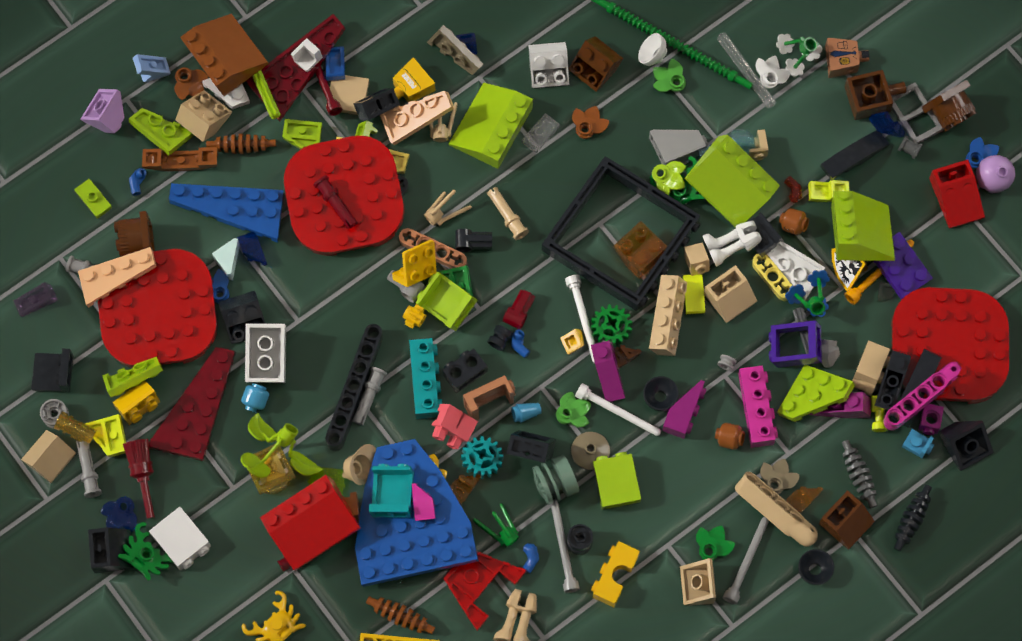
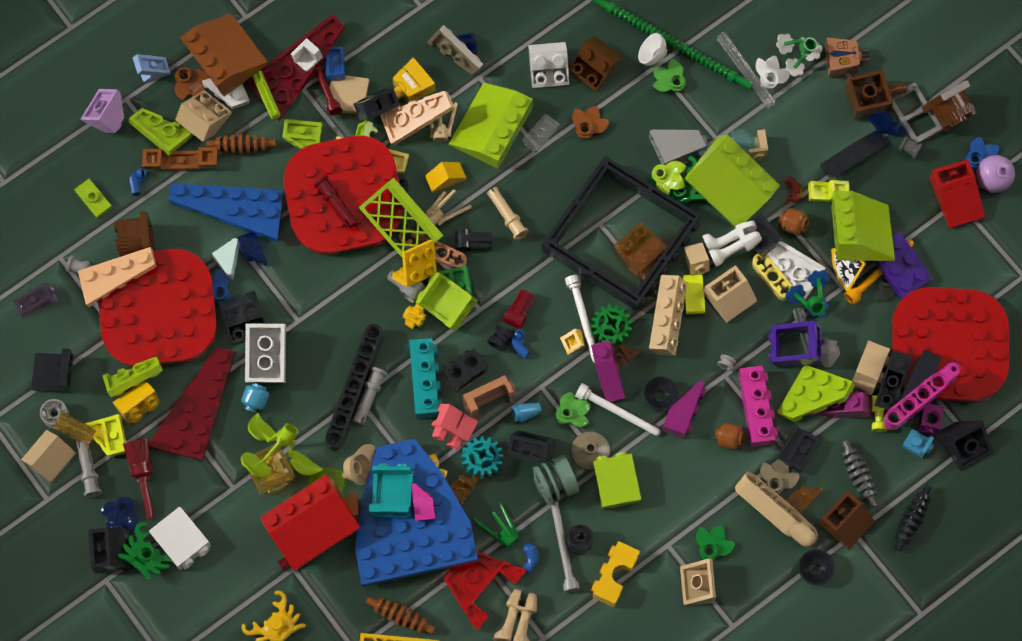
(410, 207): none -> lime fence
(445, 175): none -> yellow slope
(732, 594): light grey piece -> none
(798, 449): none -> black plate

